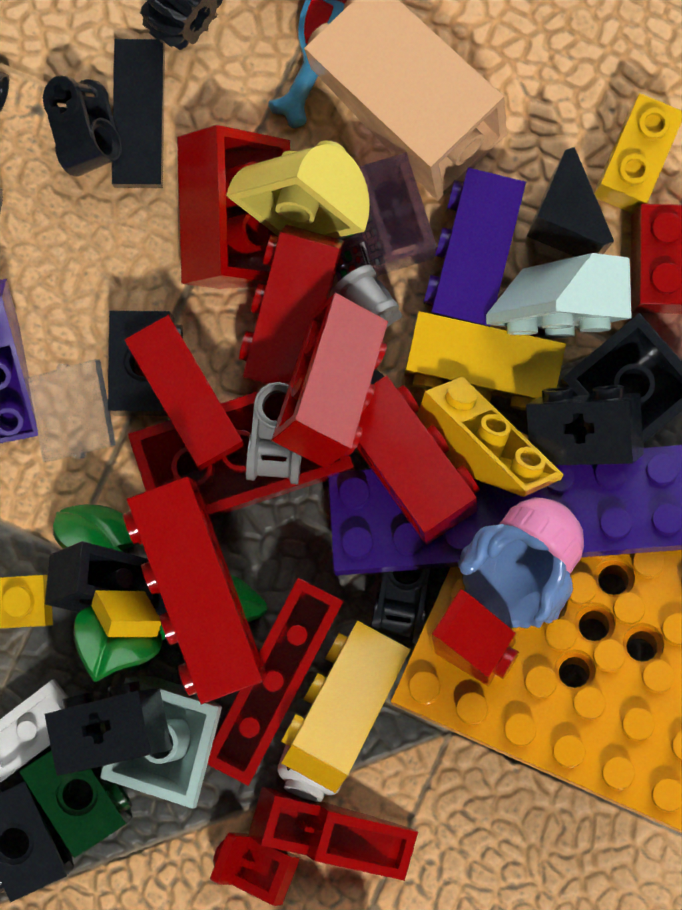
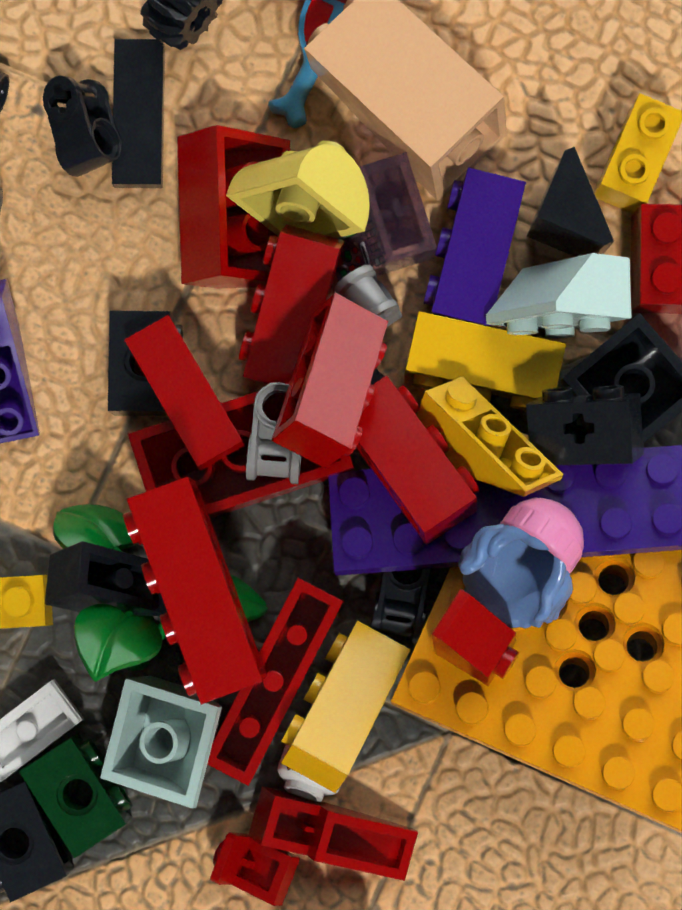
(71, 411): clear piece -> none
(80, 735): black brick -> none
(126, 613): yellow tile -> none

